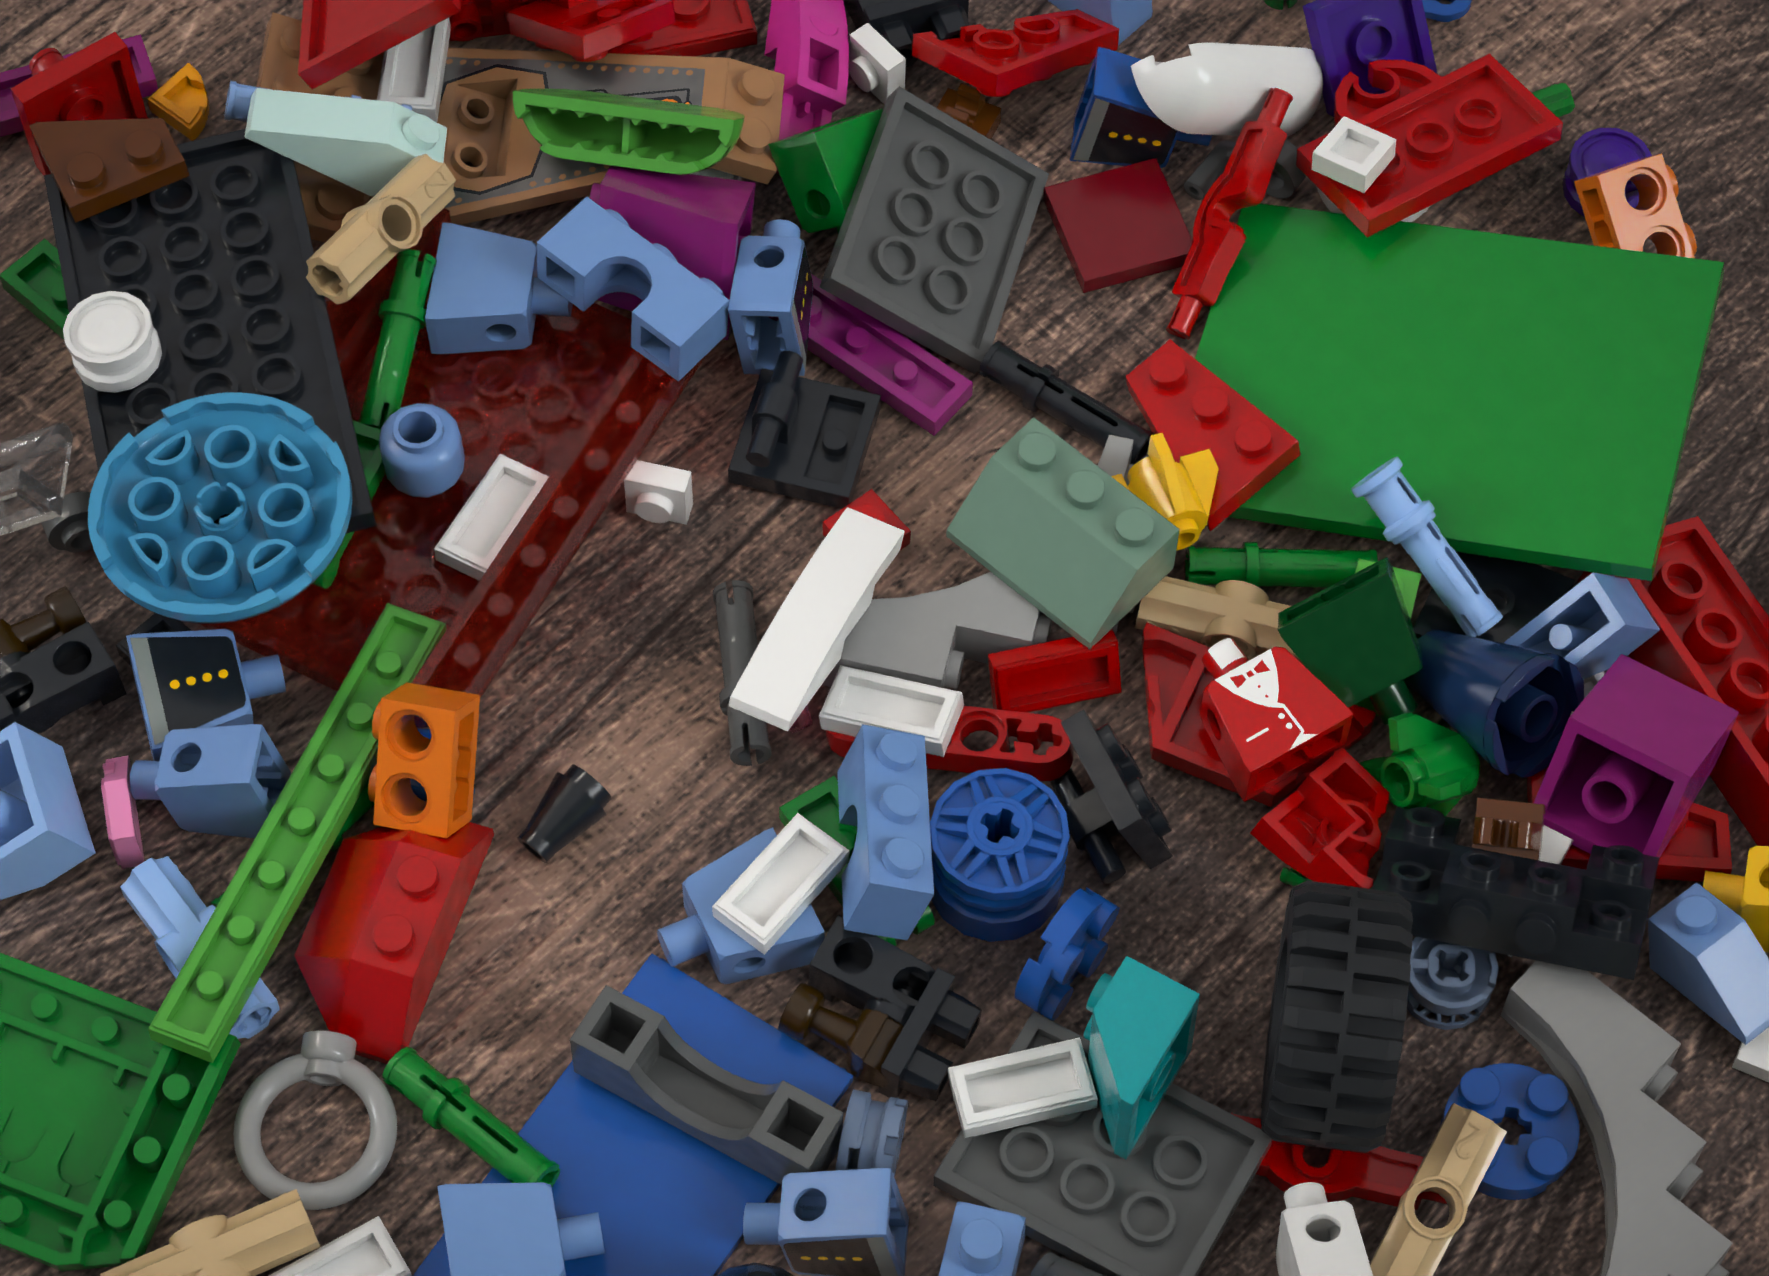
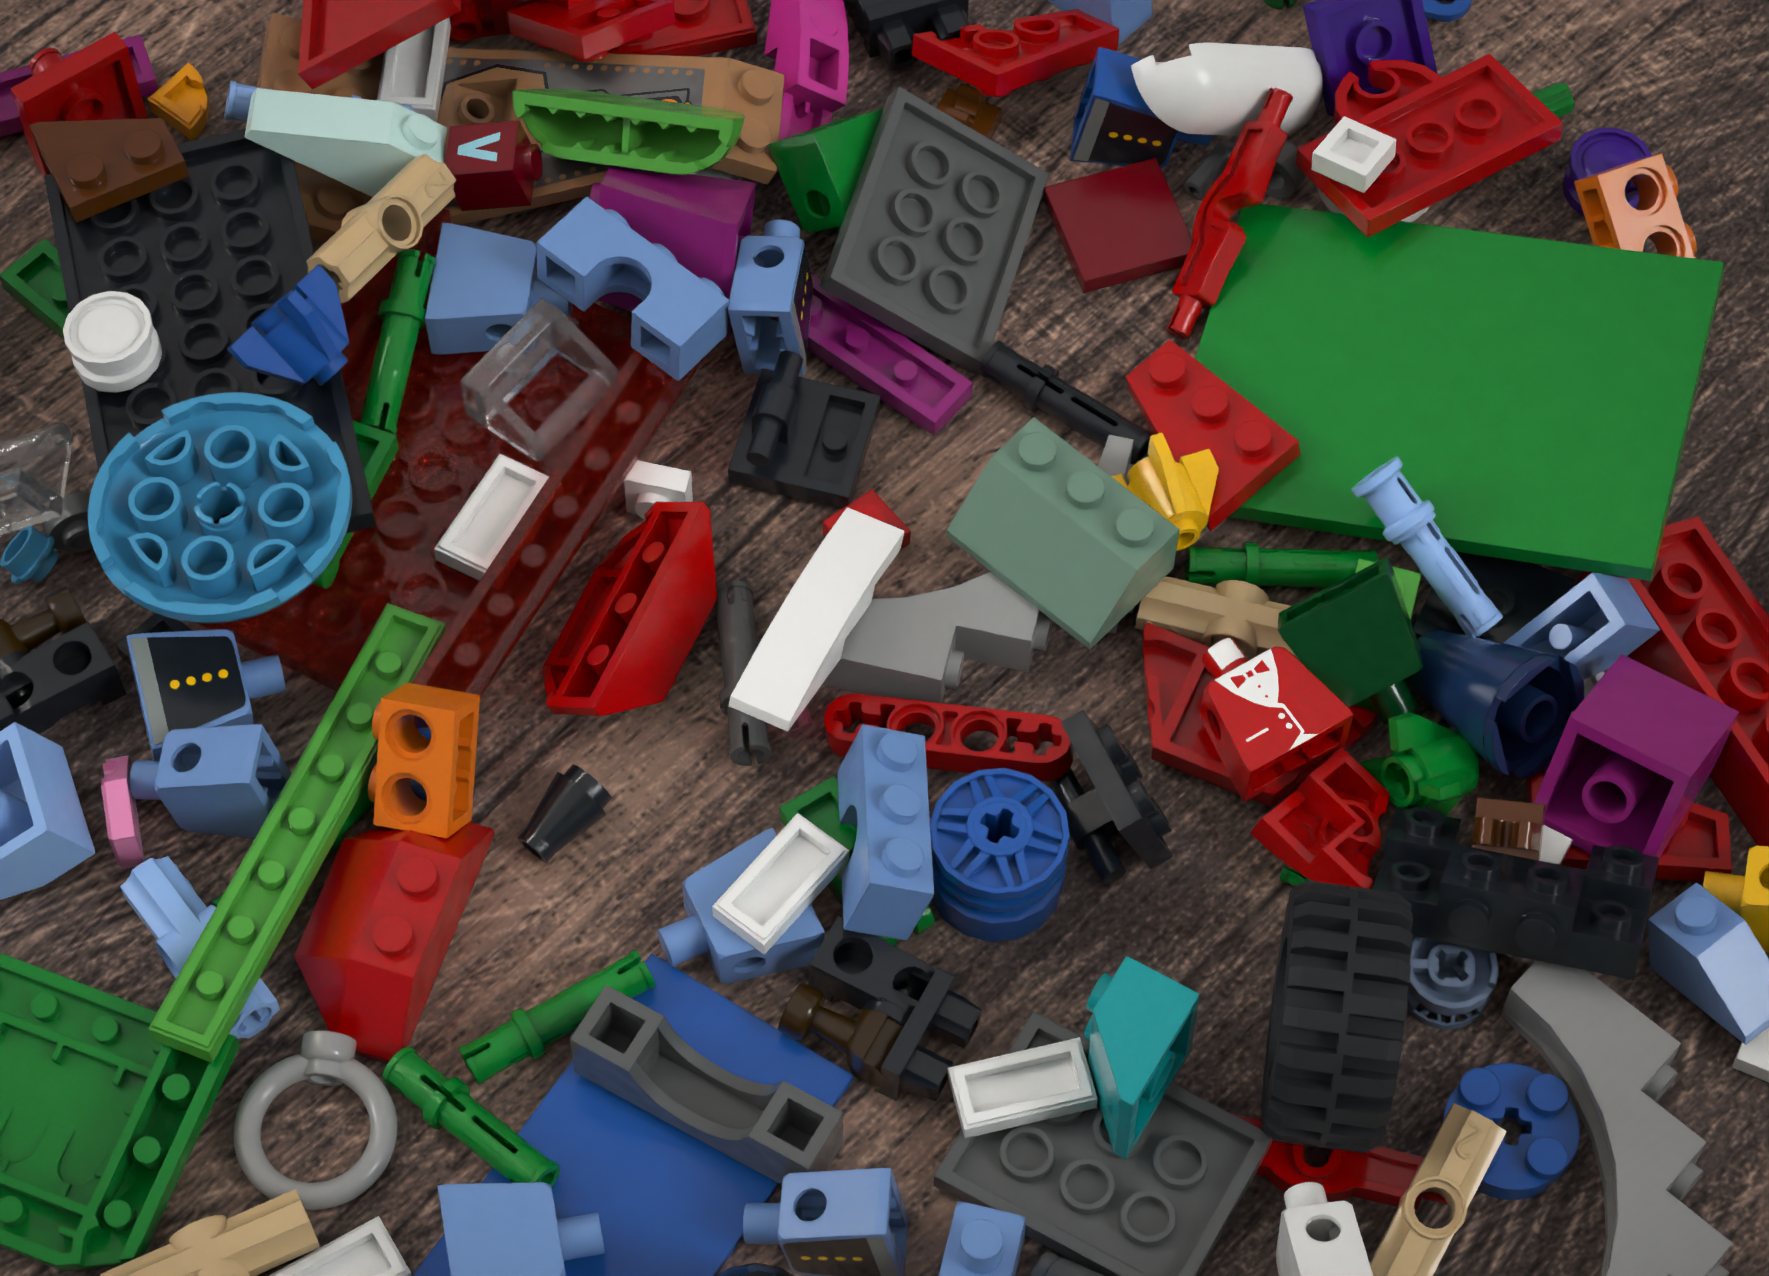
(29, 555): none -> dark azure plate
(299, 334): none -> blue brick
(421, 450): medium blue head -> none
(492, 165): none -> dark red brick
(517, 361): none -> clear tile
(547, 1022): none -> green pin
(636, 616): none -> red wedge
(872, 1133): sand blue wheel -> none
(875, 63): white plate -> none
(892, 704): white tile -> none
(1054, 674): red tile -> none
(1070, 949): blue plate -> none

